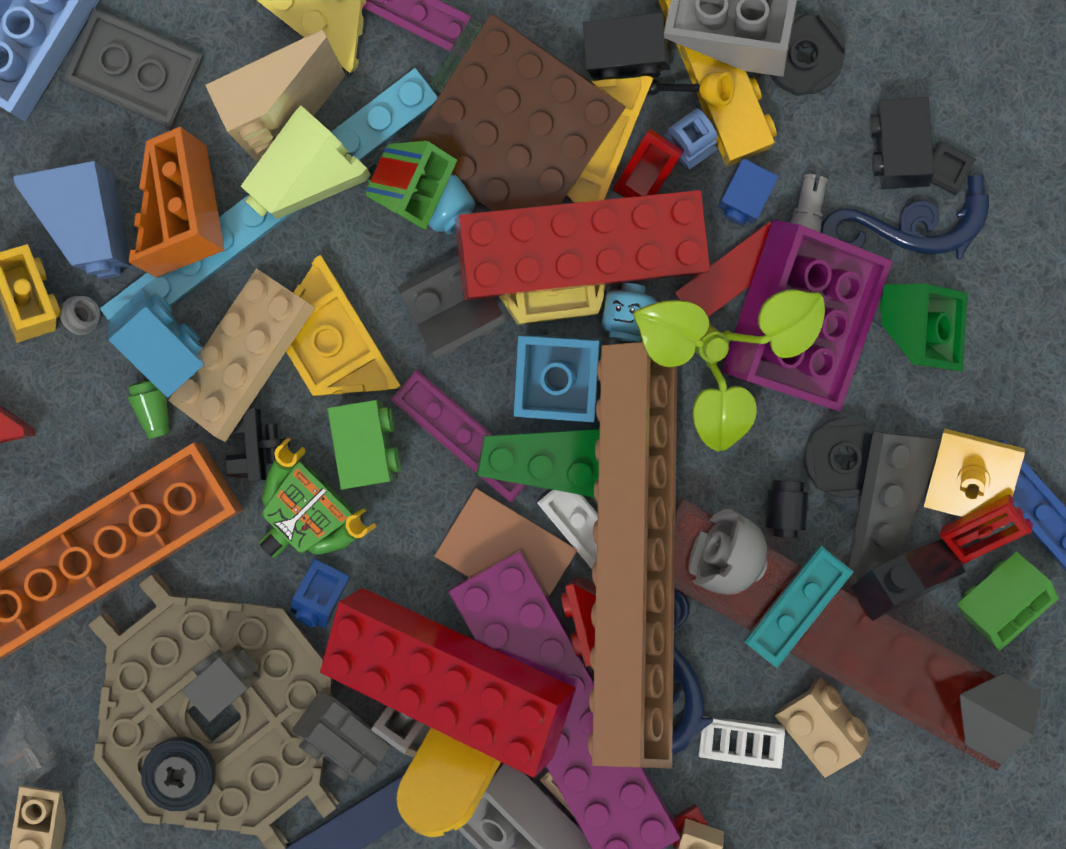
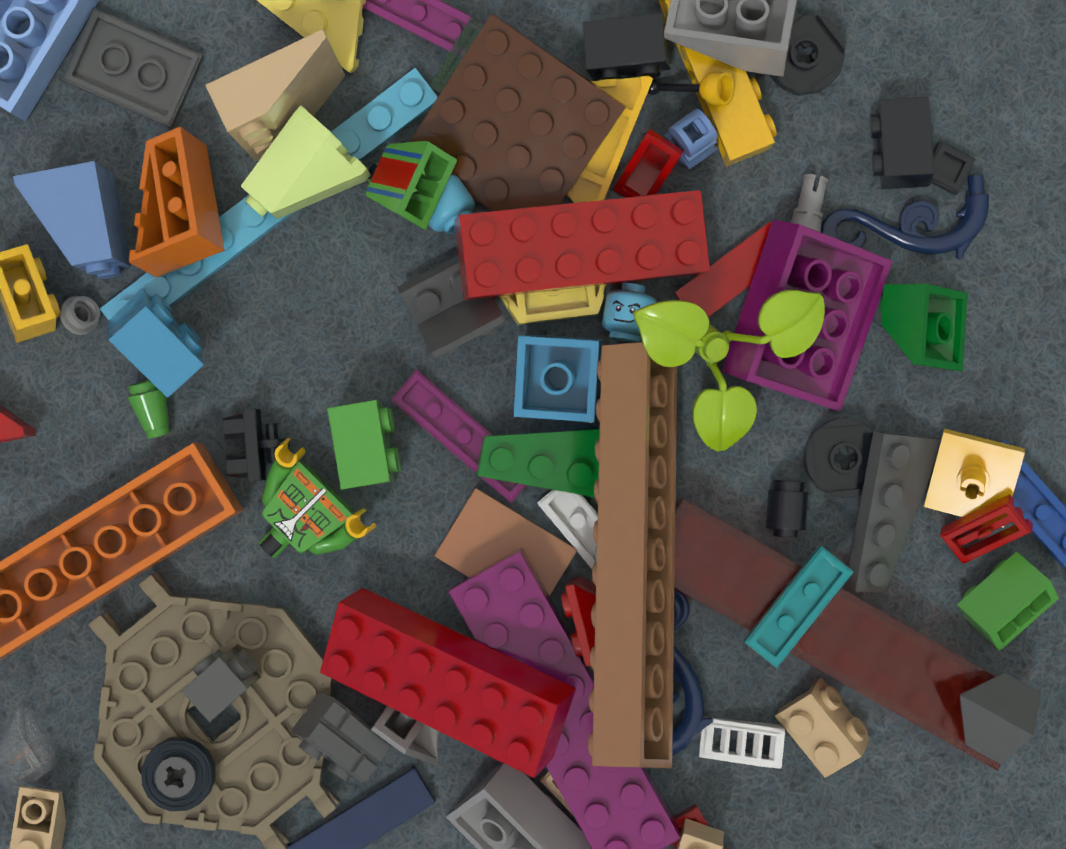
(242, 354): tan plate -> none
(318, 594): blue bracket -> none
(333, 345): yellow wing -> none
(443, 785): yellow tile -> none
(729, 555): light grey cylinder -> none
(747, 192): blue brick -> none
(907, 578): black slope -> none

